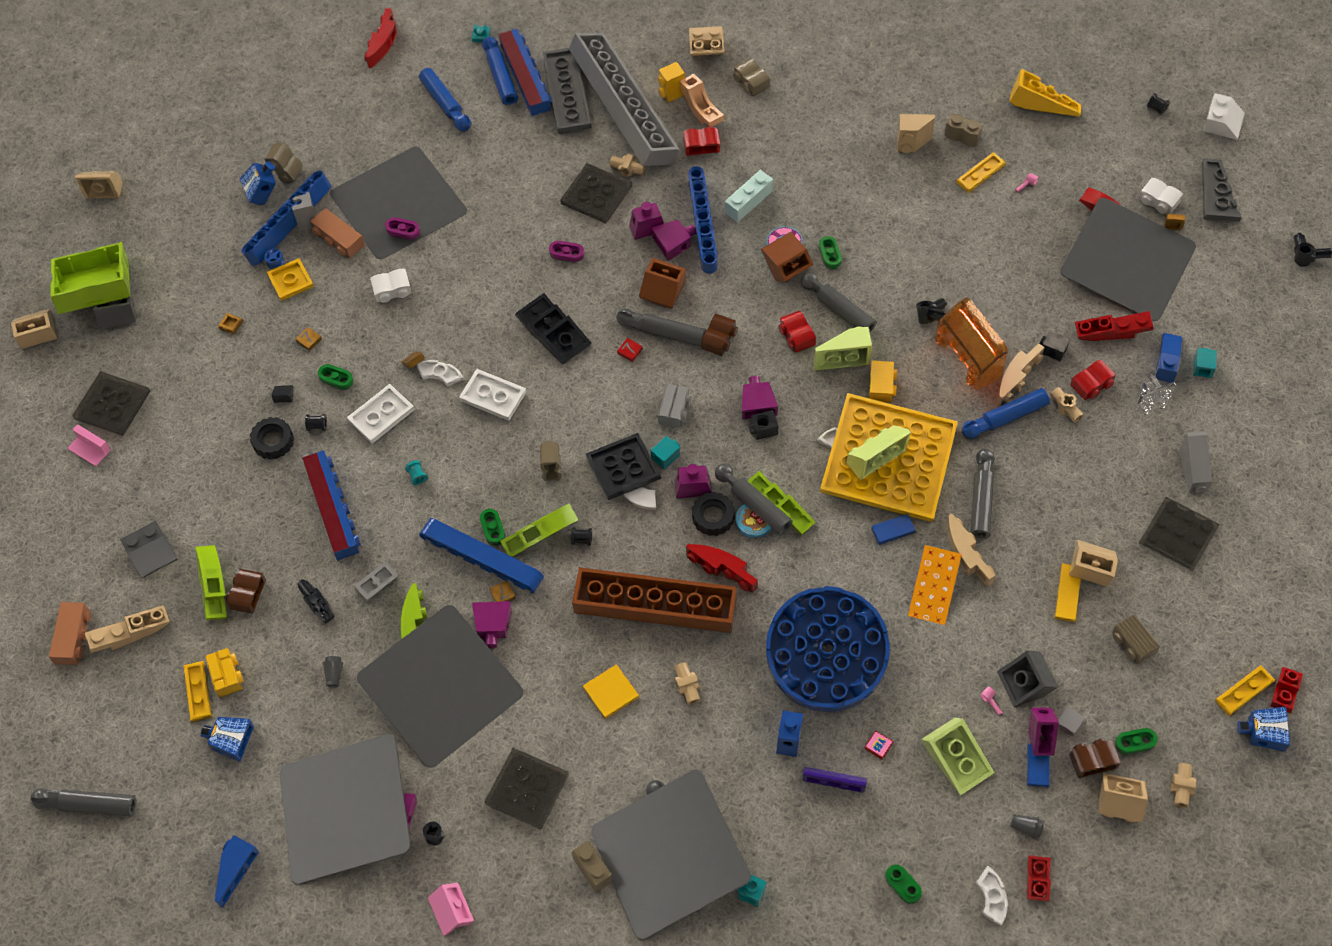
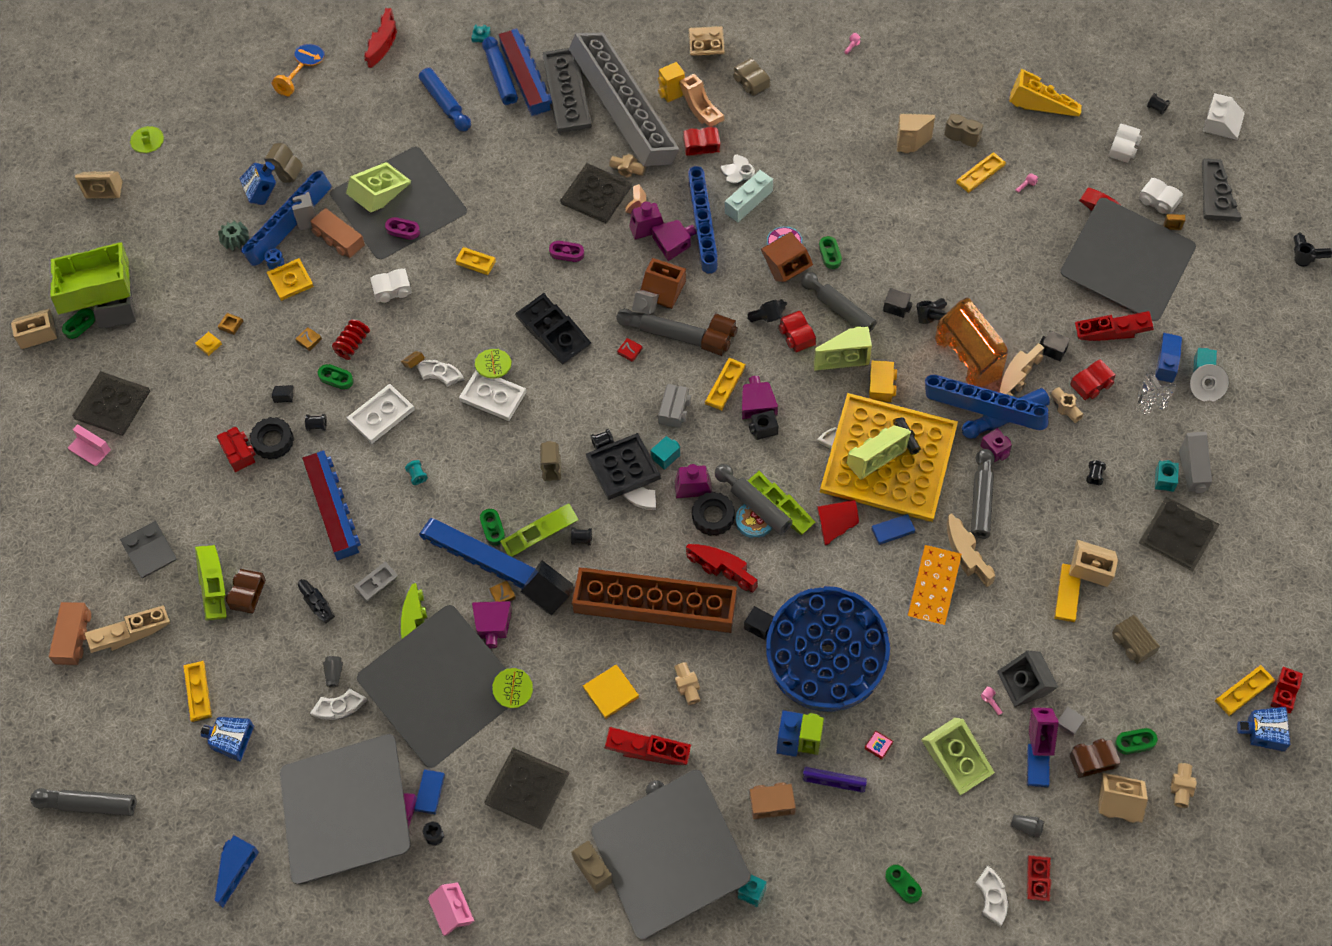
(78, 324): none -> green plate
(147, 139): none -> lime piece
(208, 343): none -> yellow plate
(224, 672): yellow brick -> none
(233, 235): none -> sand green gear
(236, 449): none -> red brick
(305, 55): none -> piece
(338, 707): none -> white tile
(349, 337): none -> red piece
(376, 186): none -> yellowish green slope
(429, 791): none -> blue tile
(475, 261): none -> yellow plate
(493, 363): none -> lime piece
(512, 688): none -> lime piece
(547, 588): none -> black slope
(602, 439): none -> black bush
(639, 197): none -> light nougat tile
(645, 302): none -> light grey brick
(647, 748): none -> red slope
(725, 384): none -> yellow tile
(736, 170): none -> white plate
(758, 622): none -> black brick
(768, 311): none -> black axle
(772, 801): none -> medium nougat brick
(810, 734): none -> lime brick
(837, 519): none -> red slope
(855, 40): none -> bright pink hand
(897, 303): none -> black brick
(912, 446): none -> black pin
(986, 402): none -> blue beam
(998, 444): none -> magenta brick
(1096, 472): none -> black bush
(1124, 143): none -> white brick
(1164, 482): none -> teal brick
(1218, 382): none -> white dish

